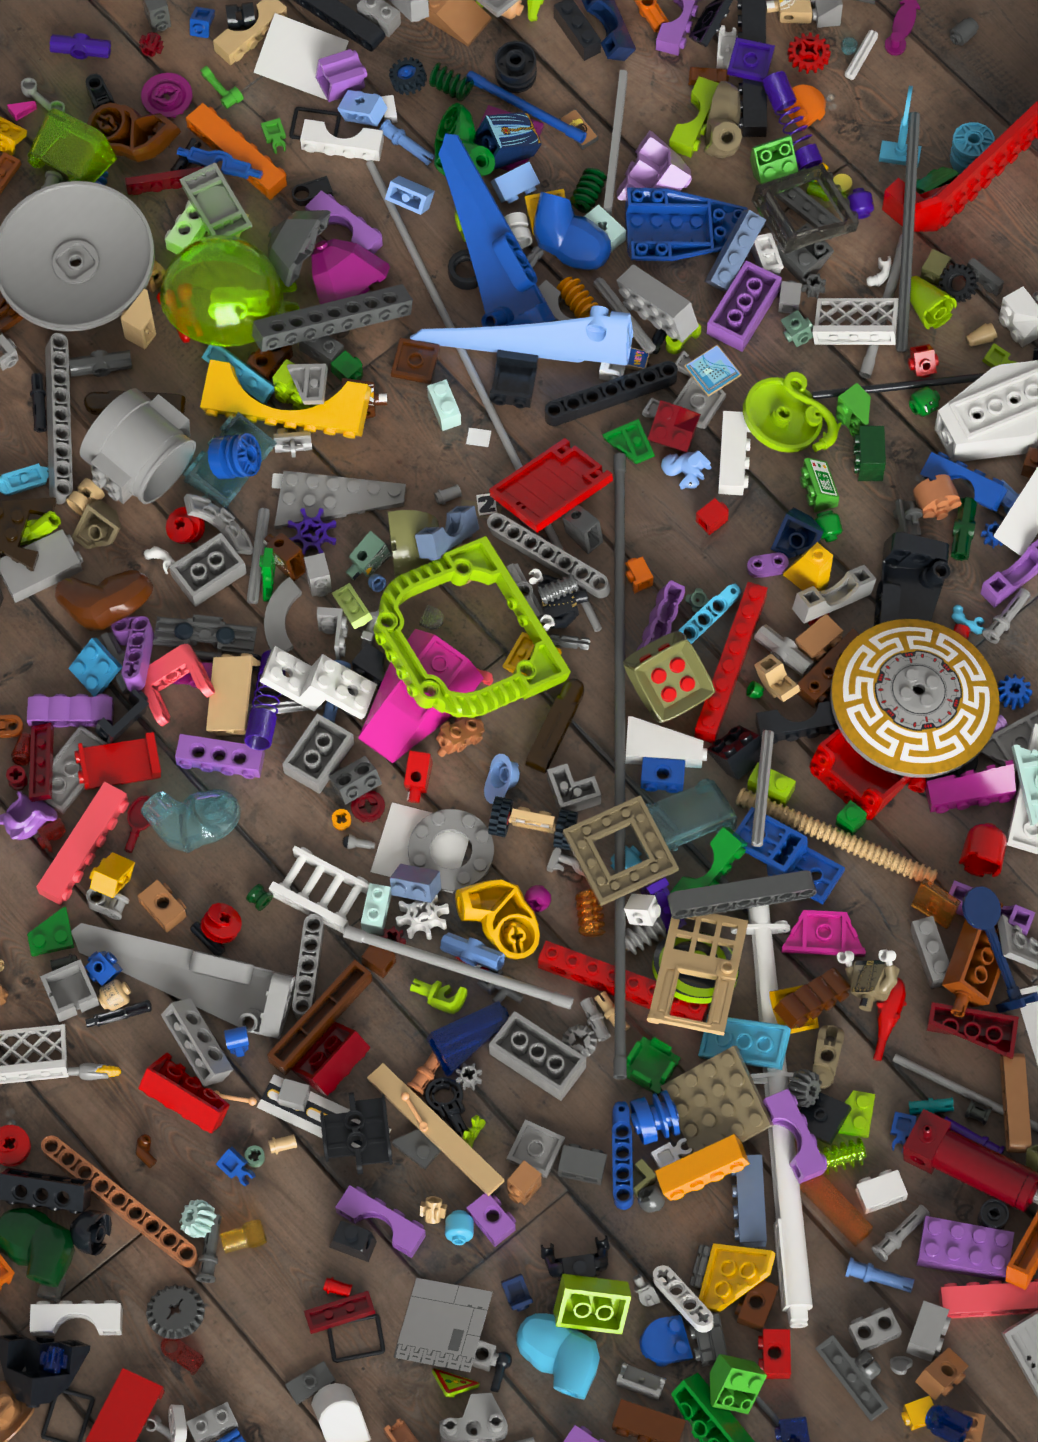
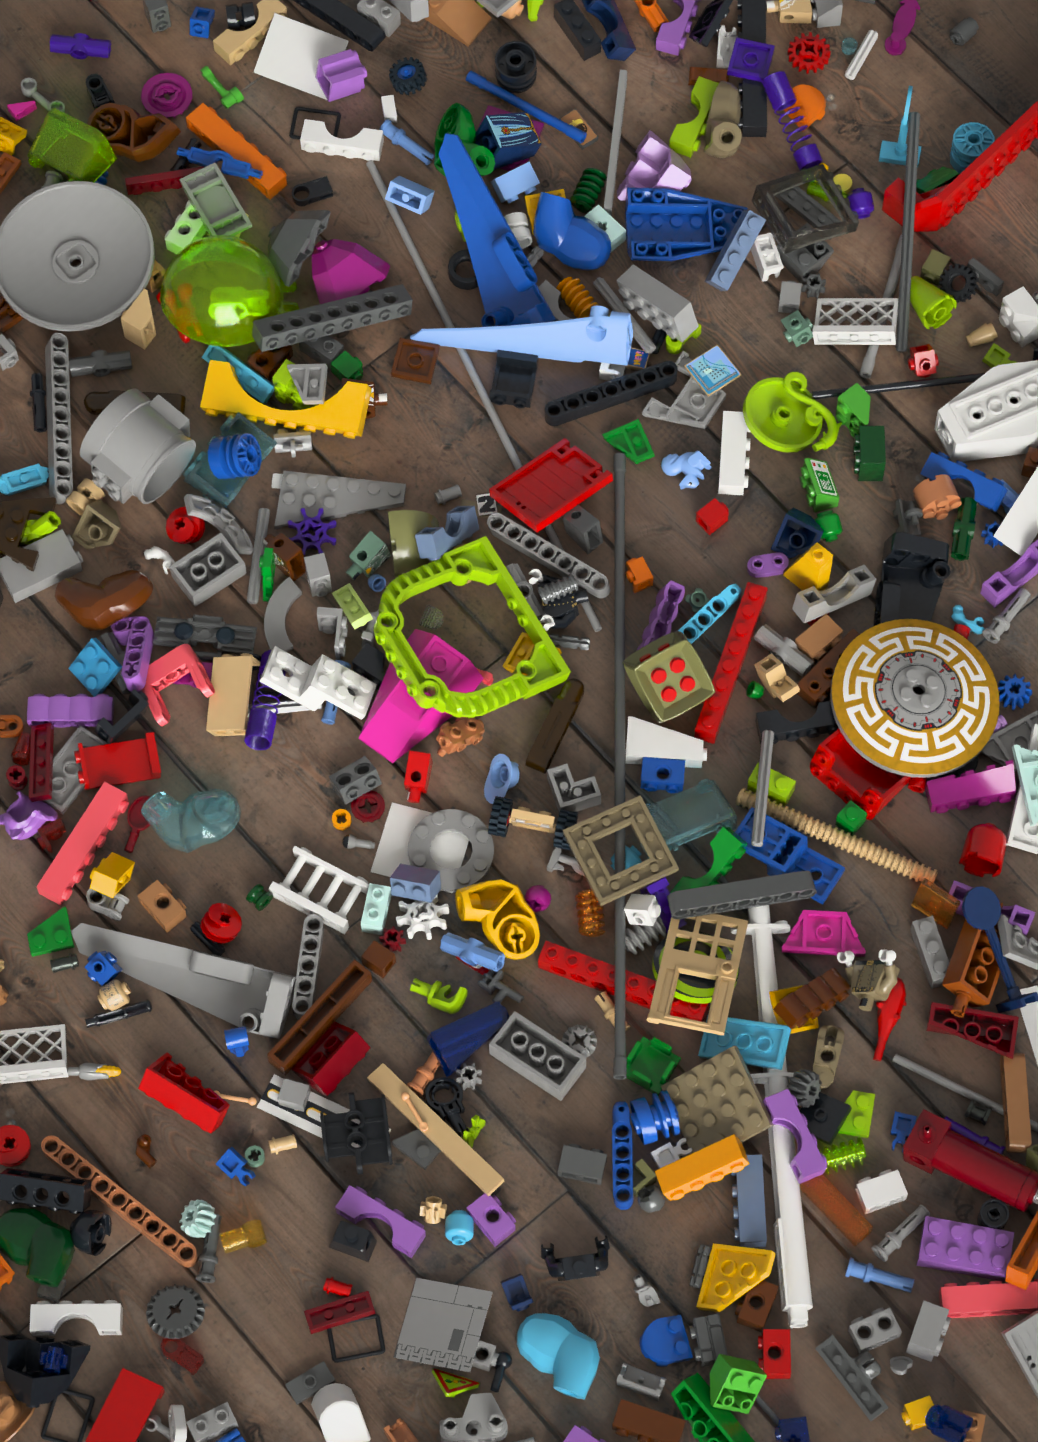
(69, 990): light grey piece -> none
(151, 44): dark red gear -> none
(189, 745): medium lavender brick -> none
(197, 1042): light grey brick -> none
(274, 132): bright green plate -> none
(318, 753): light grey brick -> none
(362, 108): light blue brick -> none
(362, 233): medium lavender arch -> none
(444, 405): light aqua brick -> none
(449, 84): dark green piece -> none
(478, 437): white sticker -> none
(523, 1183): medium nougat brick -> none
(537, 1147): light grey plate -> none
(552, 996): light grey piece -> none
(592, 1304): lime brick -> none
(595, 1019): light grey pin -> none
(674, 426): dark red slope -> none
(680, 1300): white beam -> none
(737, 751): black slope -> none
(744, 306): medium lavender brick -> none
(773, 159): bright green slope -> none
(879, 278): white piece -> none
(924, 401): green head -> none
(931, 1105): teal pin -> none
(942, 1374): medium nougat brick -> none

